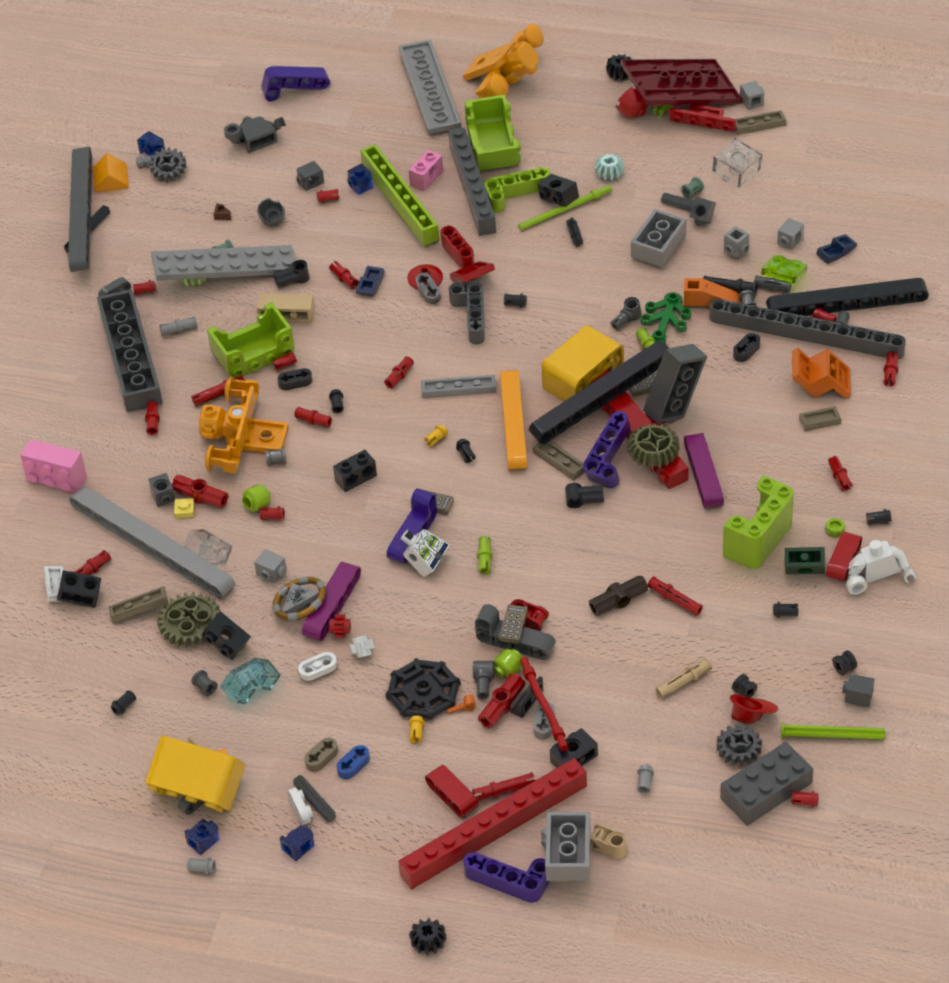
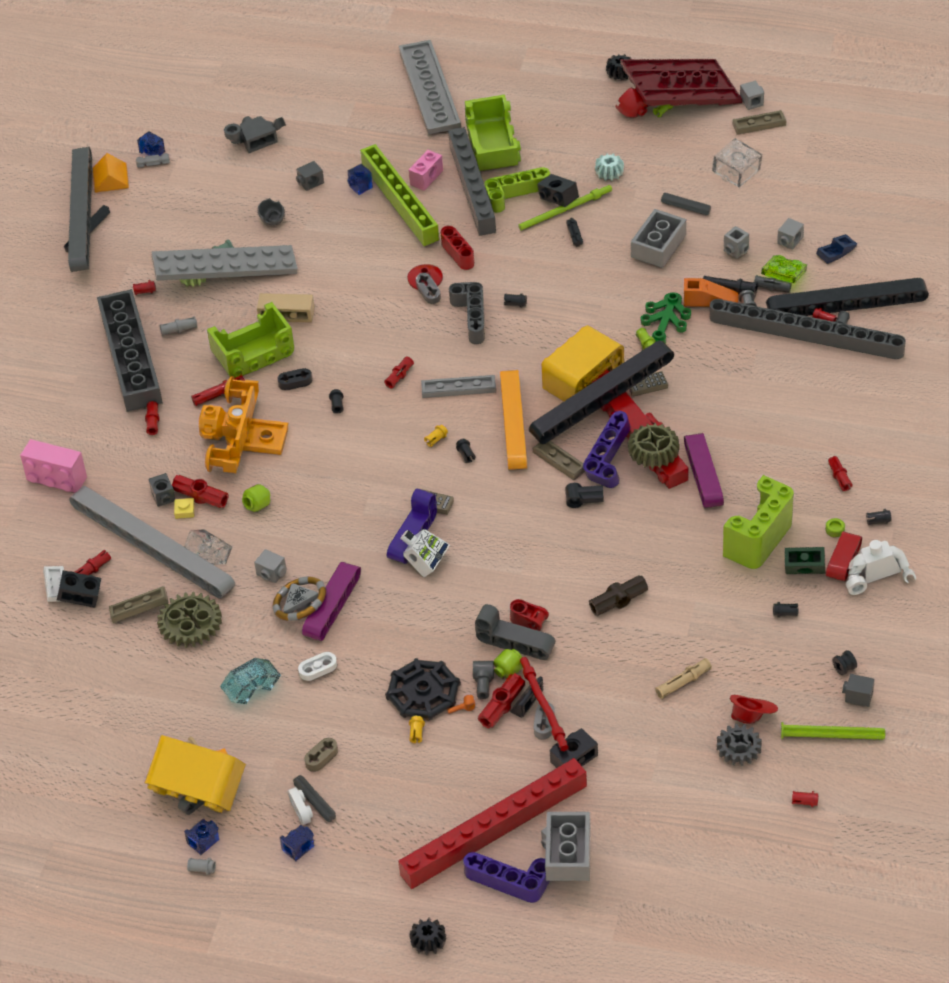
(118, 285): dark grey beam -> none
(119, 706): black pin -> none
(167, 164): dark grey gear -> none
(204, 683): dark grey bush -> none
(221, 212): reddish brown tile -> none
(224, 626): black brick -> none
(272, 513): red pin -> none
(276, 456): flat silver bush -> none
(285, 361): red pin -> none
(291, 77): dark purple beam -> none
(298, 272): black piece -> none
(313, 417): red pin -> none
(327, 195): red pin -> none
(340, 626): red gear -> none
(344, 275): red pin -> none
(352, 761): blue beam -> none
(354, 470): black brick -> none
(361, 646): white gear -> none
(370, 281): dark blue slope -> none
(451, 791): red beam -> none
(472, 271): red plate -> none
(484, 555): lime pin -> none
(495, 789): red pin -> none
(510, 59): light orange piece -> none
(513, 624): dark tan tile -> none
(608, 841): tan piece -> none
(630, 312): dark grey pin -> none
(645, 773): light grey pin -> none
(675, 383): dark grey brick -> none
(675, 596): red pin -> none
(693, 187): sand green bush -> none
(697, 205): dark grey brick -> none
(703, 116): red bracket -> none
(743, 345): black beam -> none
(744, 686): black wheel -> none
(766, 783): dark grey brick -> none
(820, 418): dark tan tile -> none
(821, 373): orange bracket -> none
(890, 369): red pin -> none

